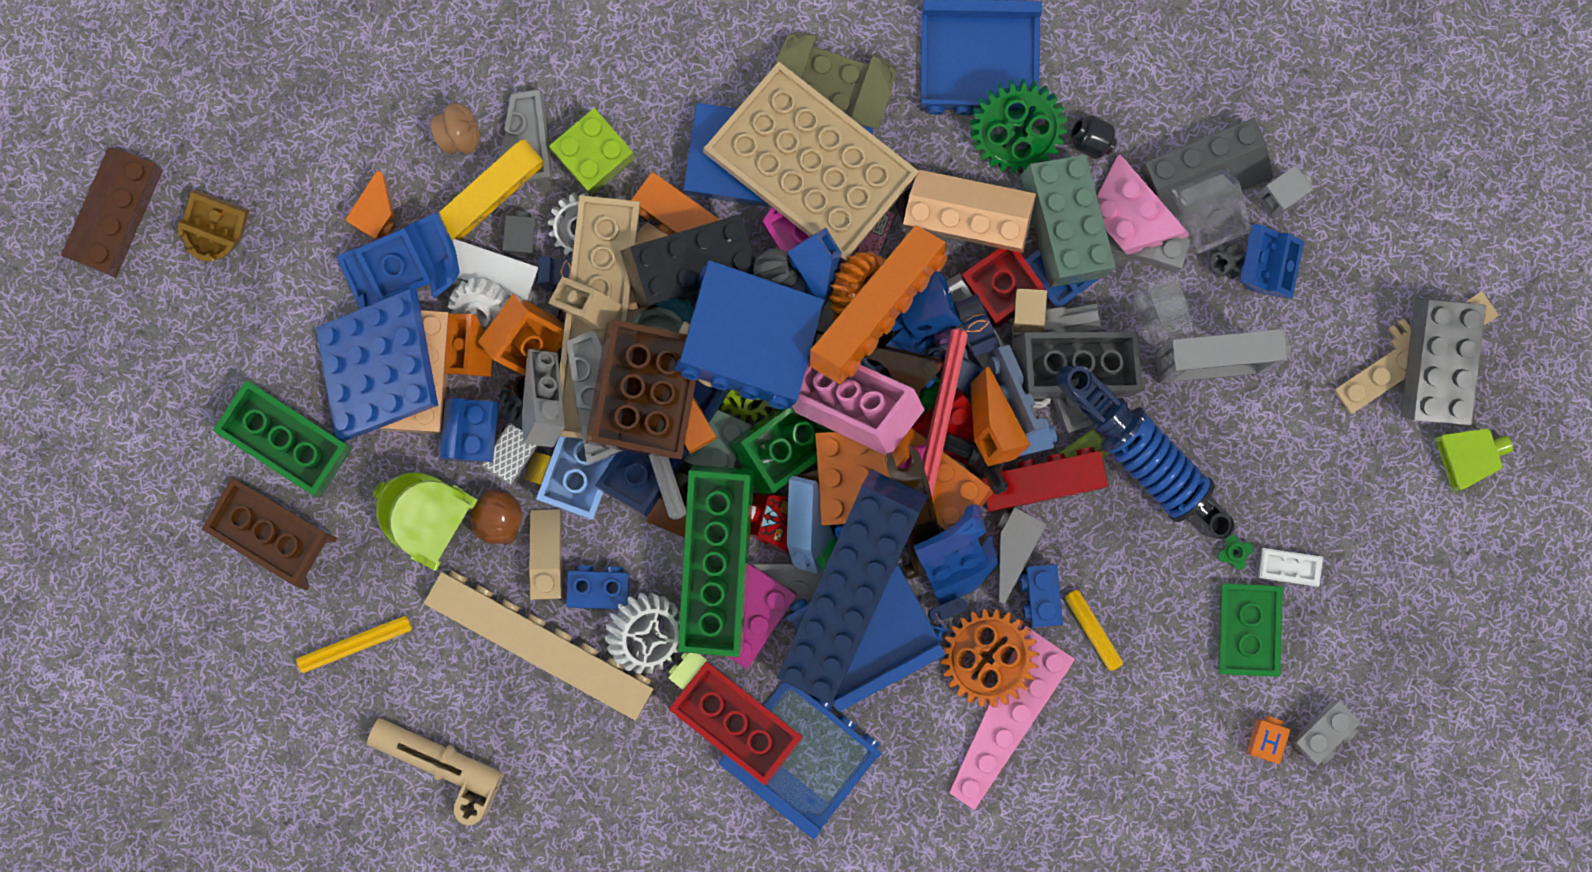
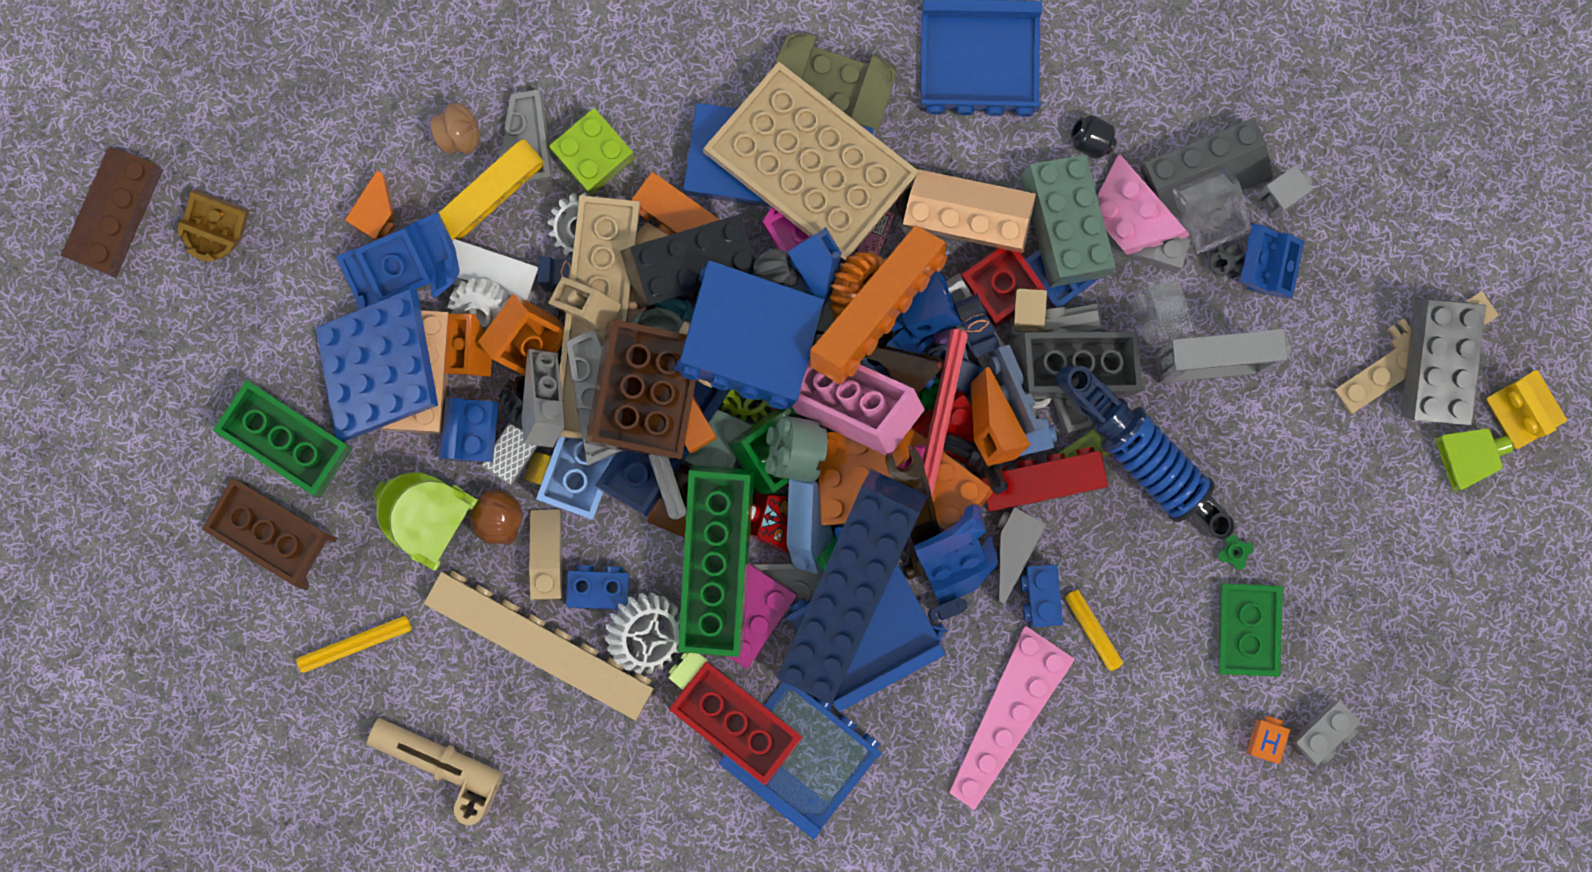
(520, 234): dark grey brick -> none
(796, 449): none -> sand green brick
(996, 114): green gear -> none
(1010, 676): orange gear -> none
(1290, 567): white plate -> none
(1526, 409): none -> yellow bracket

